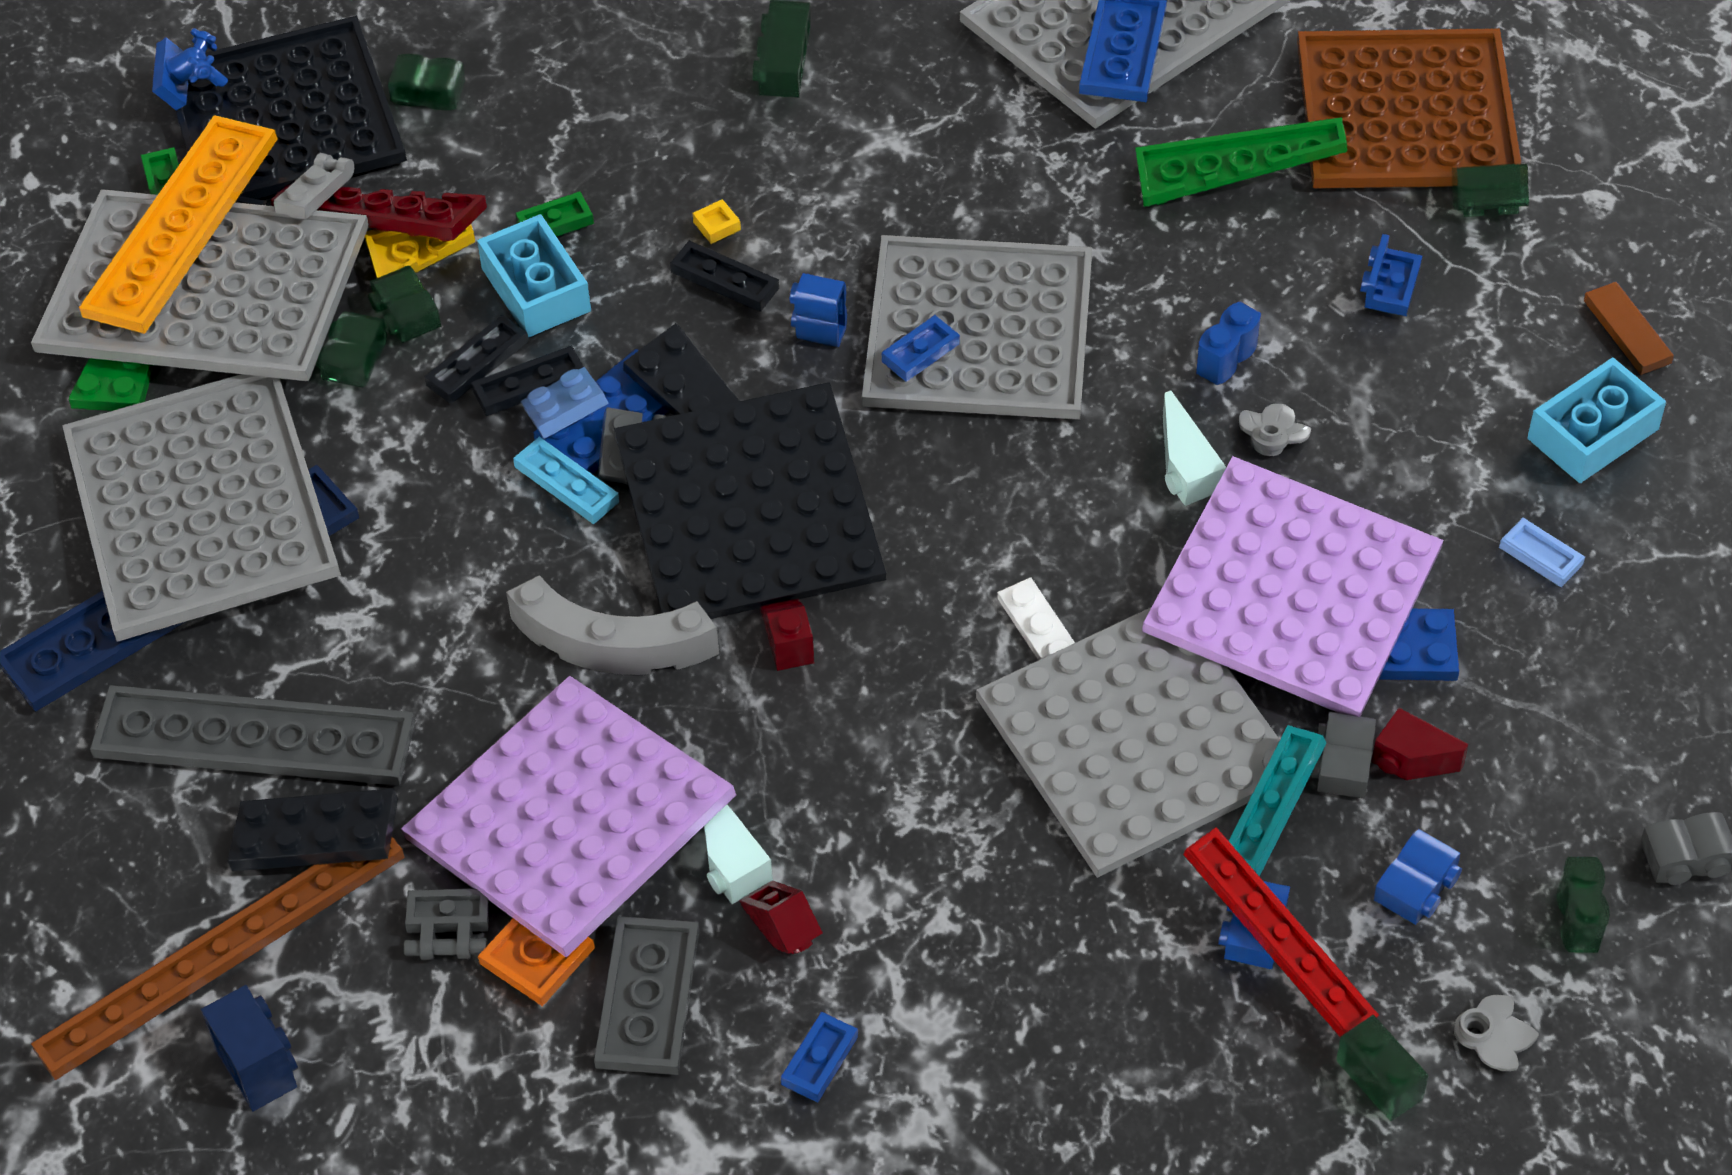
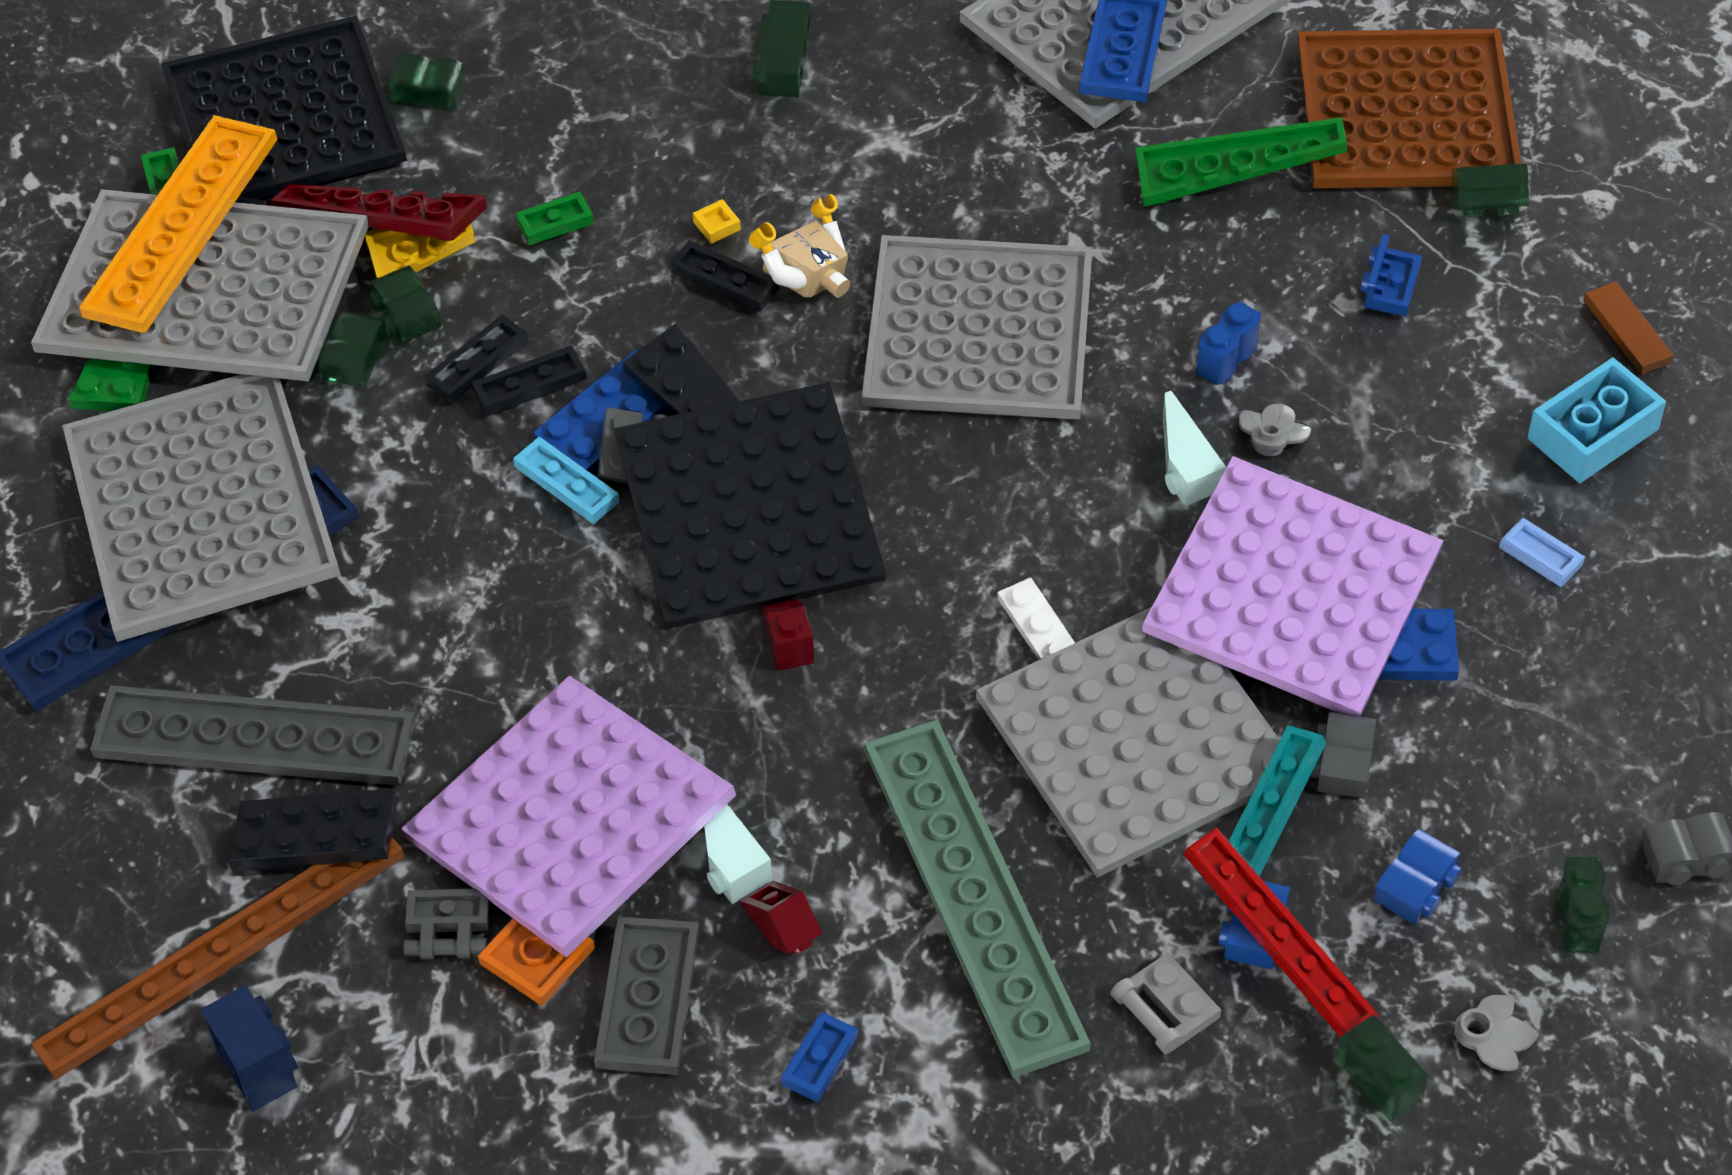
(176, 67): blue piece -> none
(314, 186): light grey plate -> none
(534, 275): medium azure brick -> none
(564, 401): medium blue plate -> none
(610, 641): light grey brick -> none
(808, 257): none -> torso
(819, 309): blue brick -> none
(920, 348): blue plate -> none
(977, 899): none -> sand green plate
(1176, 997): none -> light grey plate
(1417, 749): dark red slope -> none

